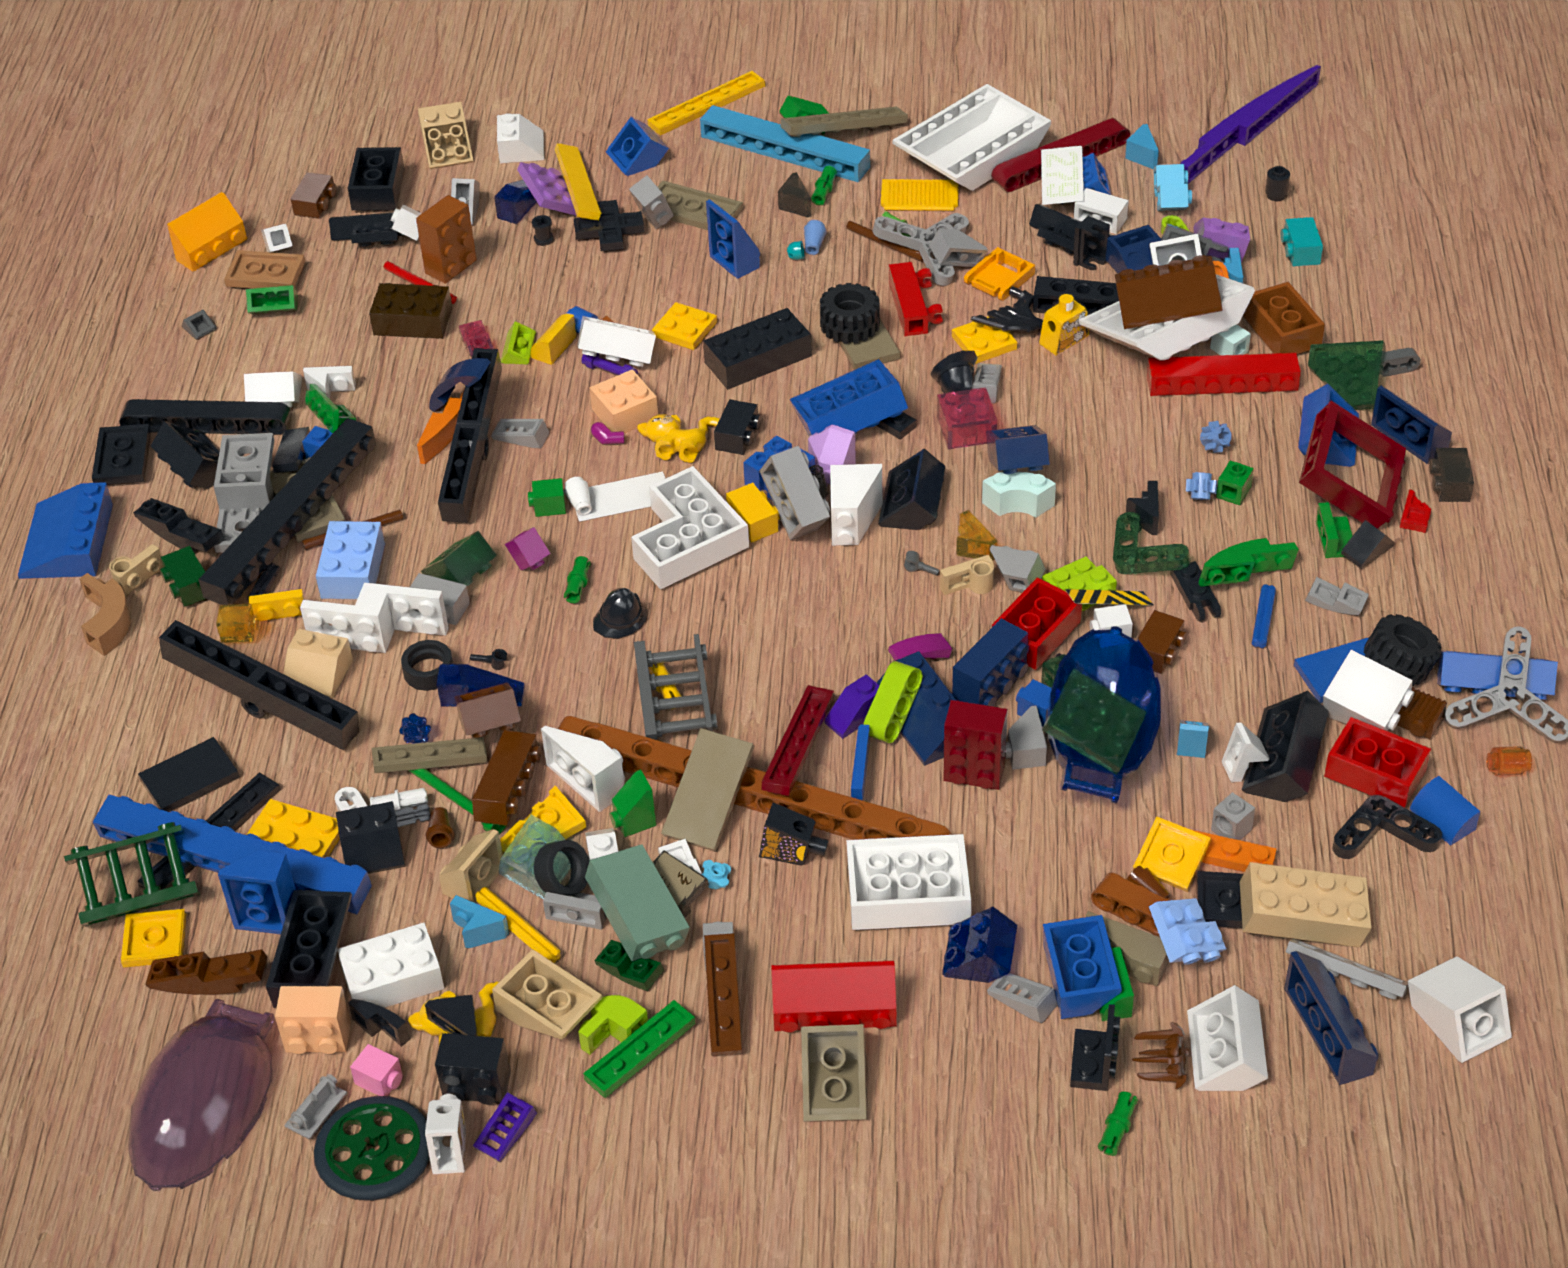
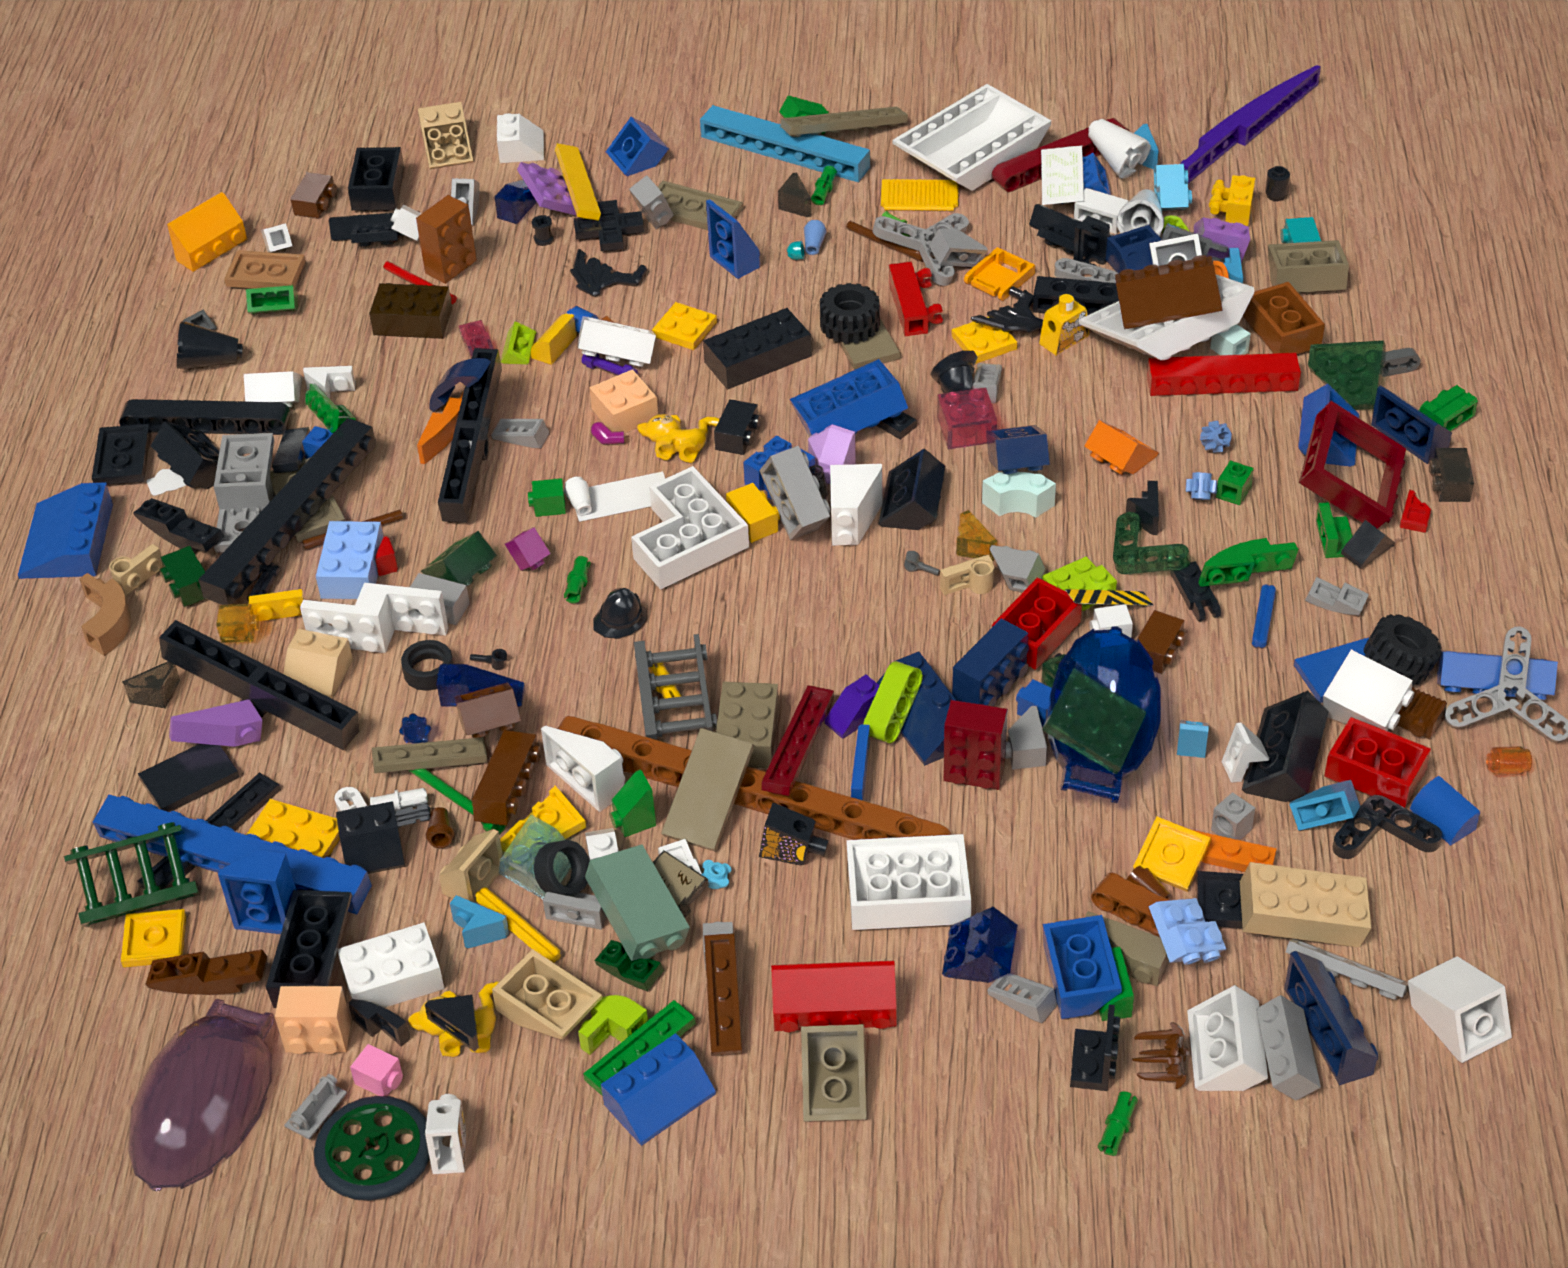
(153, 686): none -> clear smoke slope
(165, 481): none -> white sticker
(205, 347): none -> black cone
(221, 725): none -> medium lavender slope
(386, 558): none -> red slope
(473, 1067): black brick -> none
(502, 1113): dark purple slope -> none
(595, 277): none -> black animal
(657, 1089): none -> blue slope
(700, 104): yellow tile -> none
(750, 715): none -> dark tan brick
(929, 645): magenta slope -> none
(1067, 269): none -> light grey beam
(1119, 146): none -> white cone
(1119, 449): none -> orange slope
(1141, 211): none -> white cone
(1239, 199): none -> yellow brick
(1288, 1048): none -> light grey brick
(1309, 265): none -> dark tan slope
(1325, 805): none -> dark azure slope
(1451, 407): none -> green brick

